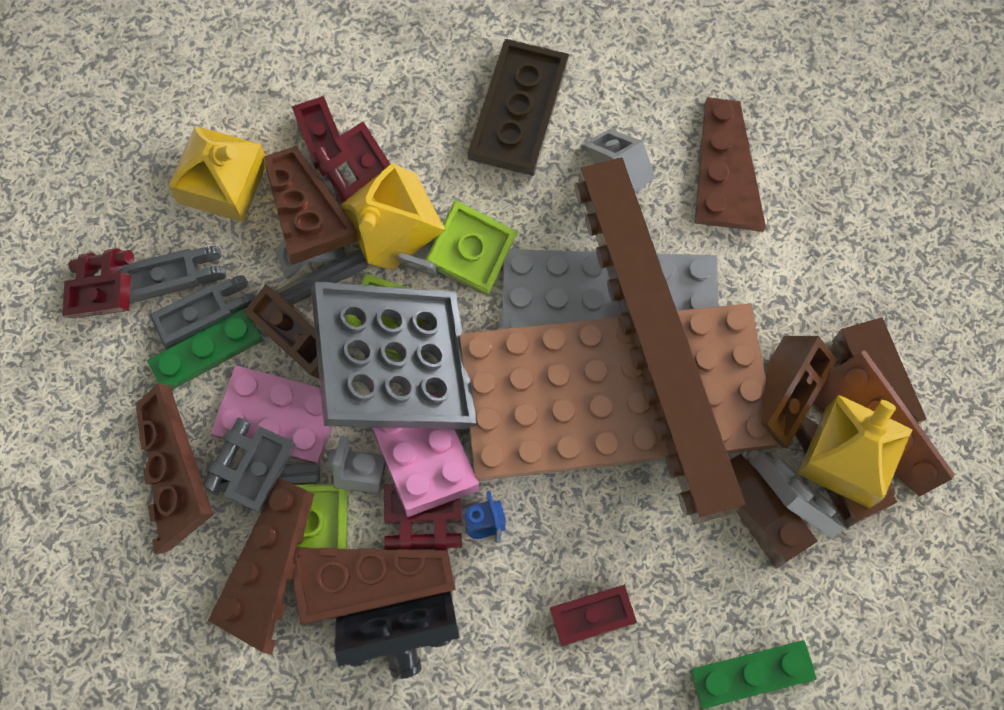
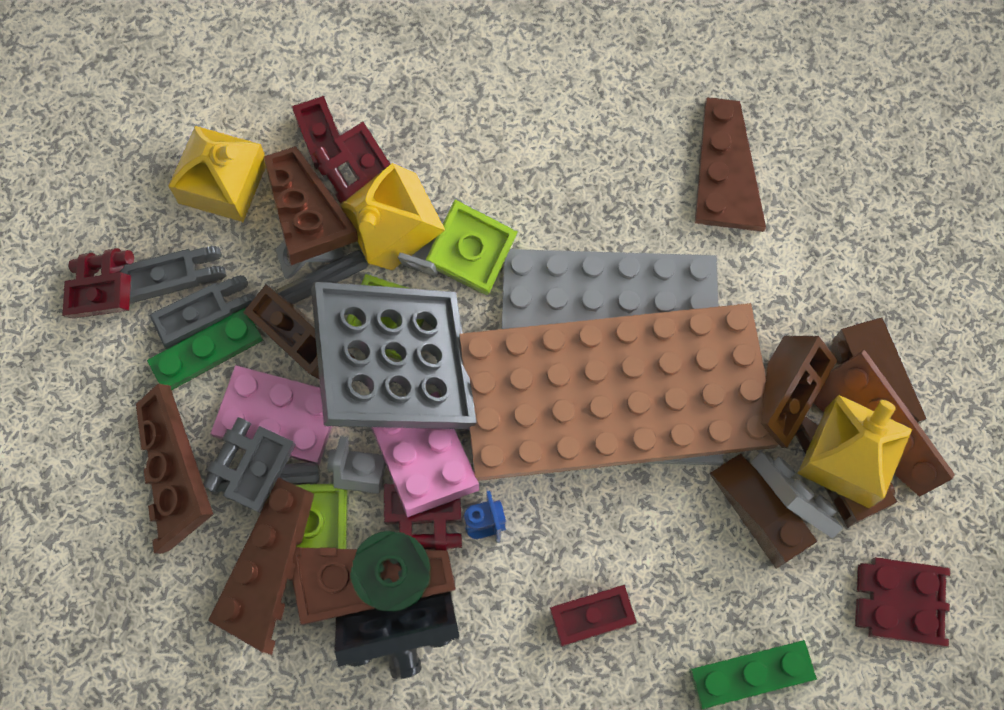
(385, 593): none -> dark green plate
(518, 107): dark brown plate -> none
(615, 145): light grey slope -> none
(658, 343): reddish brown brick -> none
(903, 601): none -> dark red plate

